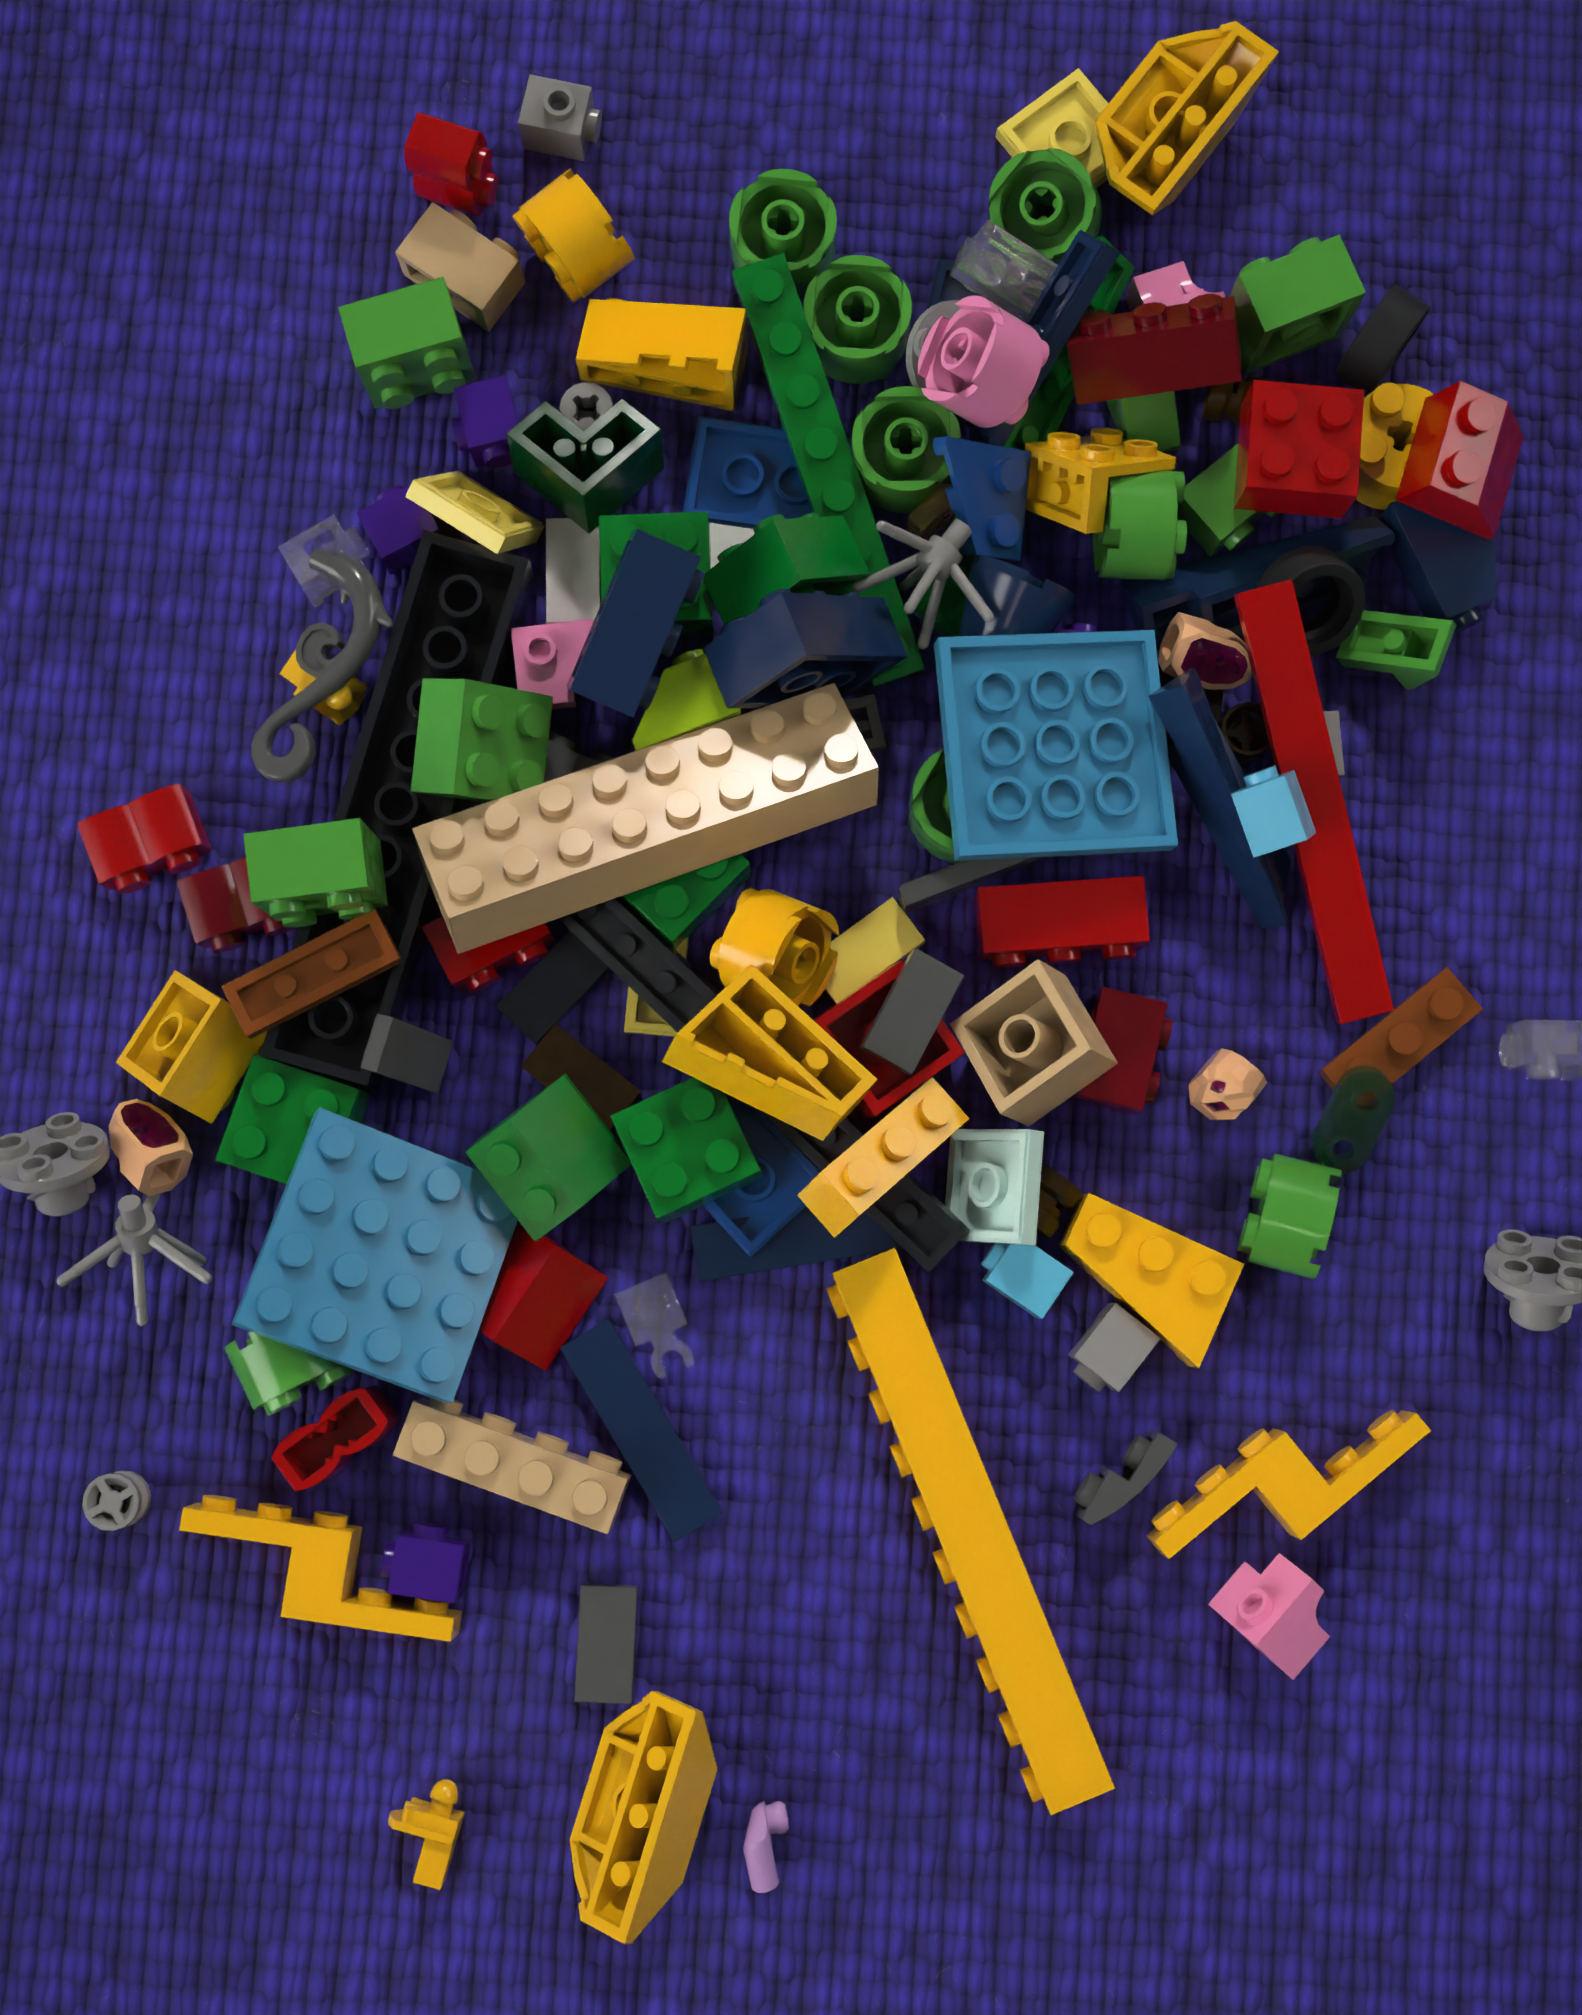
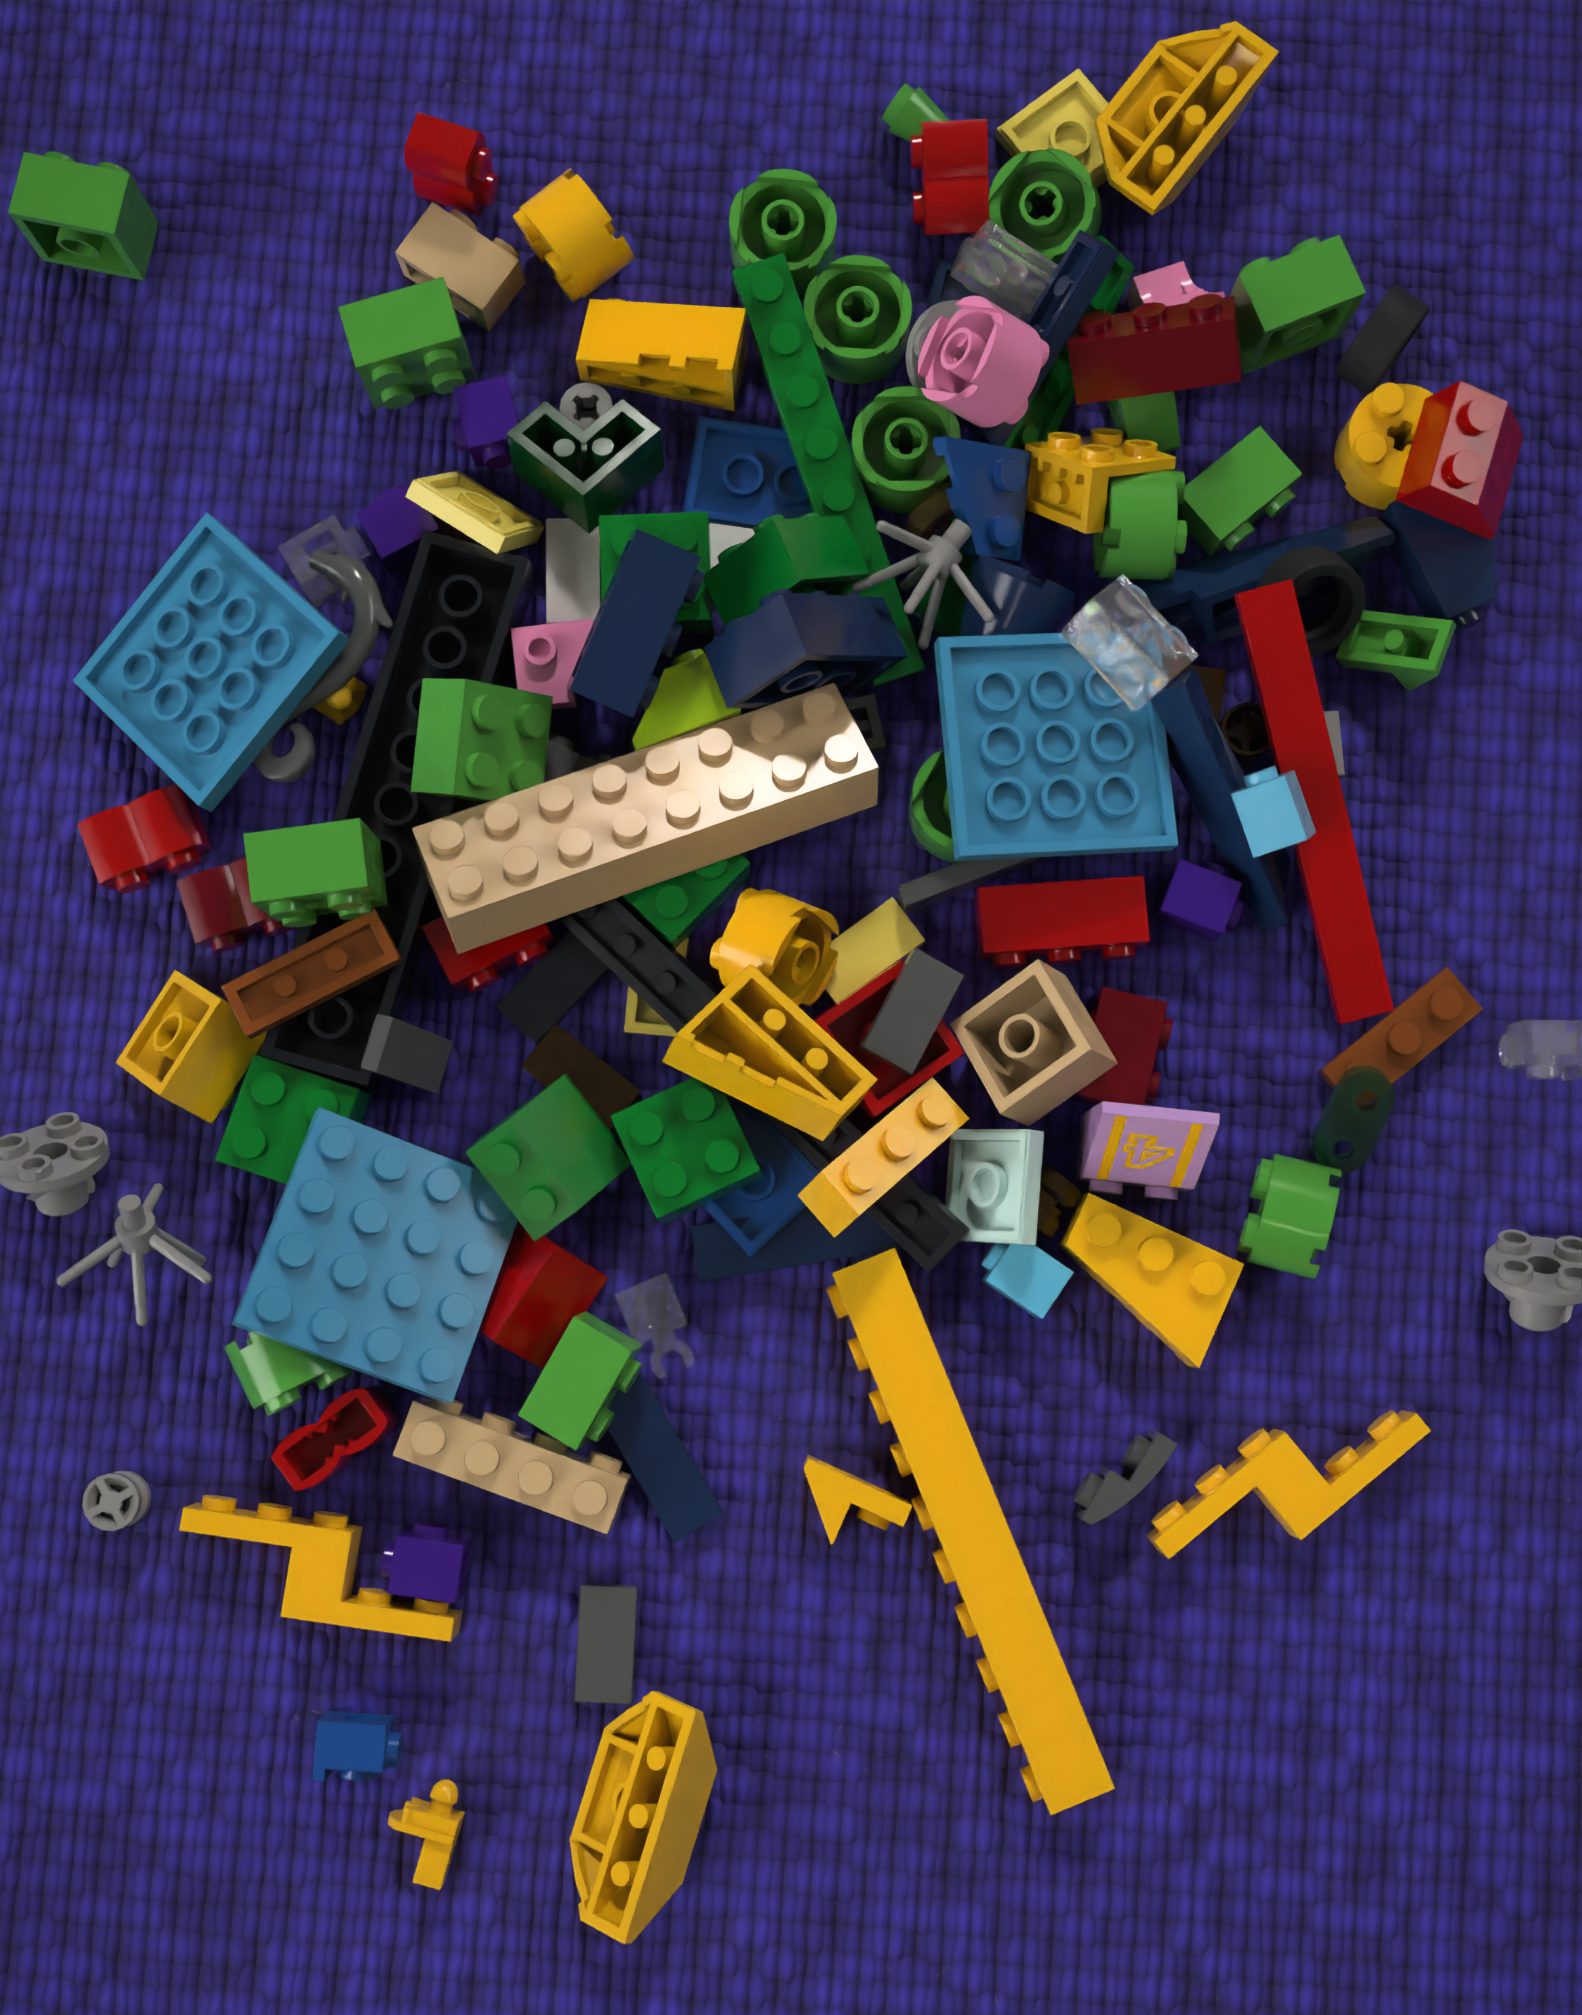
(84, 215): none -> bright green brick
(149, 1147): light nougat rock -> none
(210, 662): none -> dark azure plate
(356, 1745): none -> blue brick
(558, 118): light grey brick -> none
(582, 1380): none -> bright green brick
(758, 1846): lavender arm -> none
(837, 1489): none -> yellow slope
(909, 110): none -> bright green cone
(952, 176): none -> red brick
(1112, 1349): light grey brick -> none
(1129, 642): none -> clear bracket
(1143, 1148): none -> lavender slope
(1200, 900): none -> dark purple brick
(1212, 650): rock -> none
(1225, 400): dark brown wheel -> none
(1225, 1086): light nougat rock -> none
(1274, 1612): bright pink brick -> none
(1299, 449): red brick -> none

